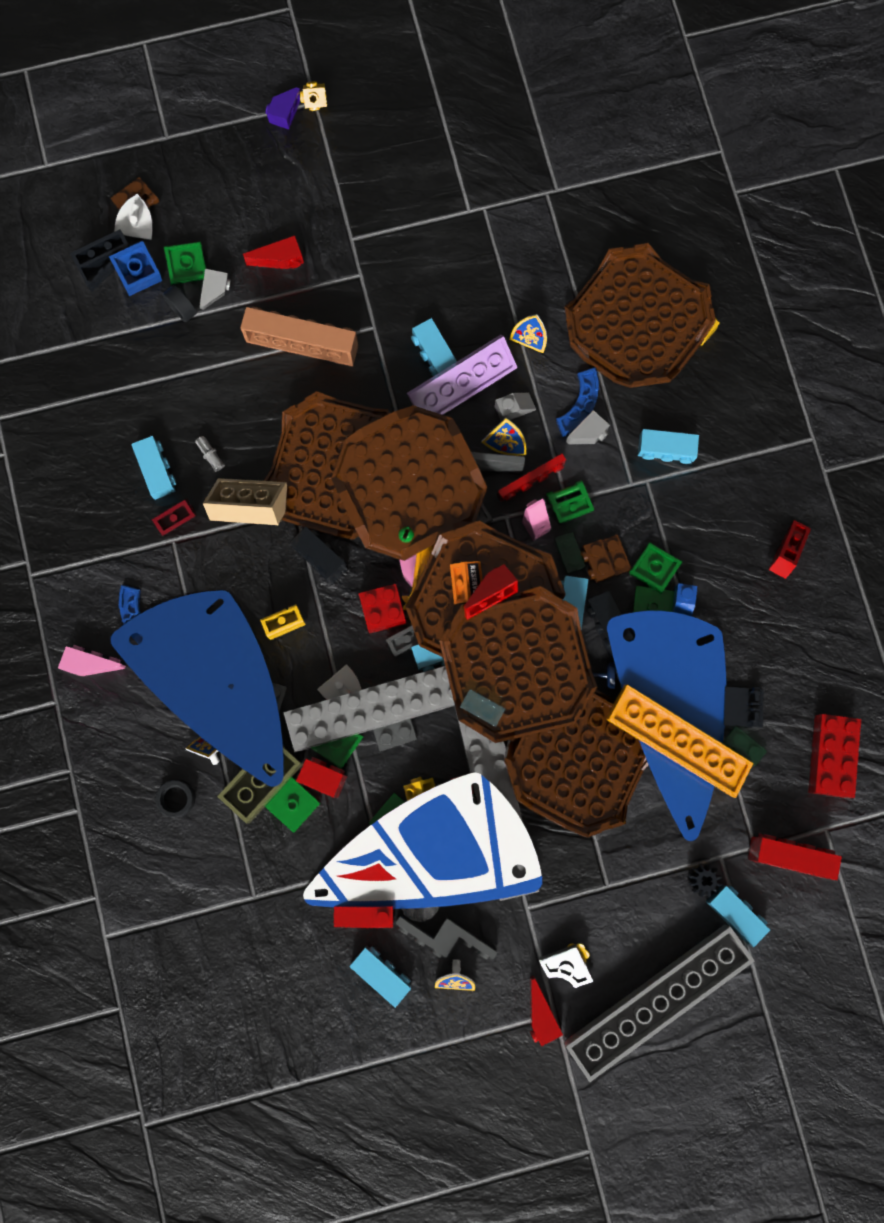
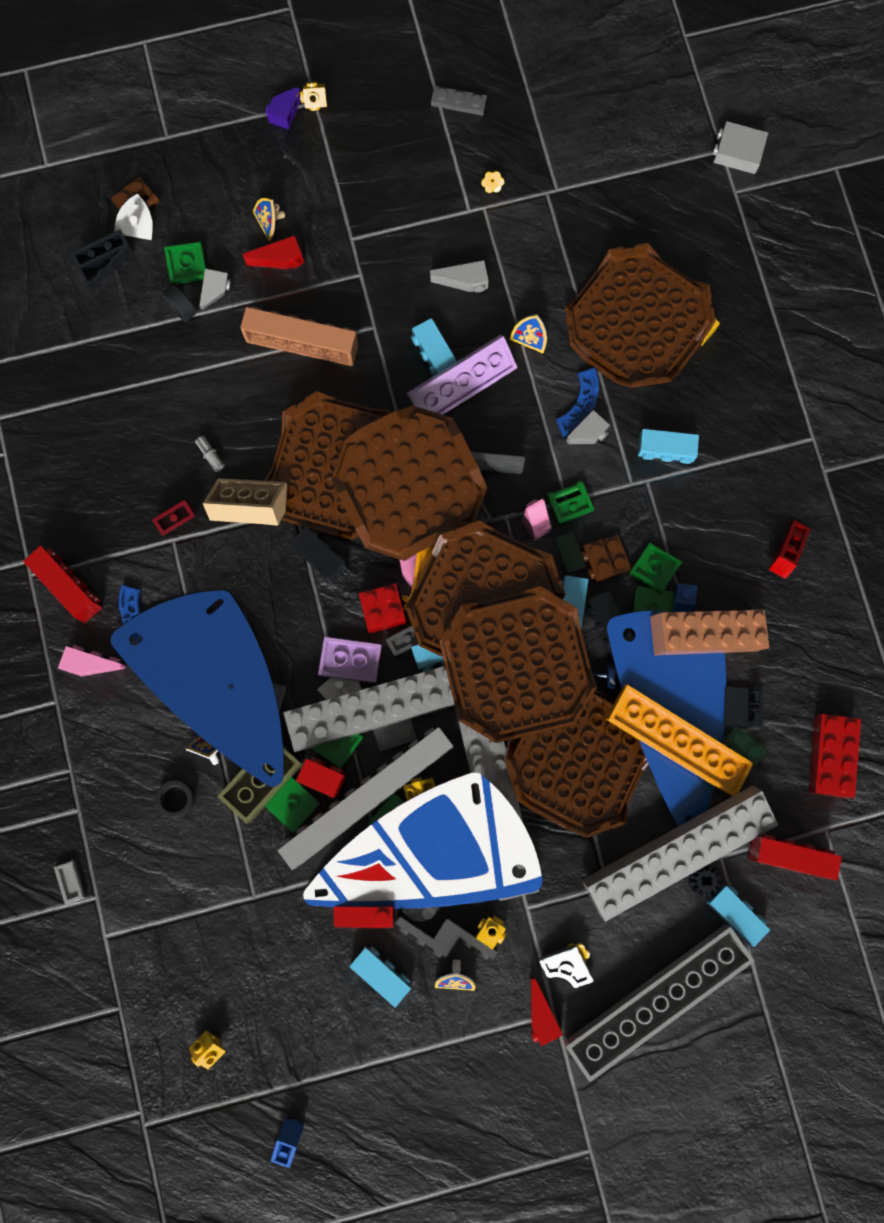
(63, 583): none -> red brick
(69, 882): none -> light grey tile
(135, 268): blue slope -> none
(154, 467): medium azure brick -> none
(206, 1050): none -> yellow brick
(266, 214): none -> shield
(282, 622): yellow brick -> none
(287, 1142): none -> blue slope
(350, 660): none -> lavender plate
(364, 799): none -> light grey brick
(410, 536): green hinge -> none
(458, 100): none -> dark grey plate
(465, 277): none -> light grey slope
(465, 580): orange panel -> none
(482, 708): clear light blue tile -> none
(491, 939): none -> yellow brick
(492, 185): none -> yellow plant
(493, 589): red slope -> none
(506, 439): shield -> none
(514, 405): light grey slope -> none
(525, 482): red plate -> none
(680, 852): none -> light grey brick
(709, 632): none -> nougat brick
(740, 147): none -> light grey brick

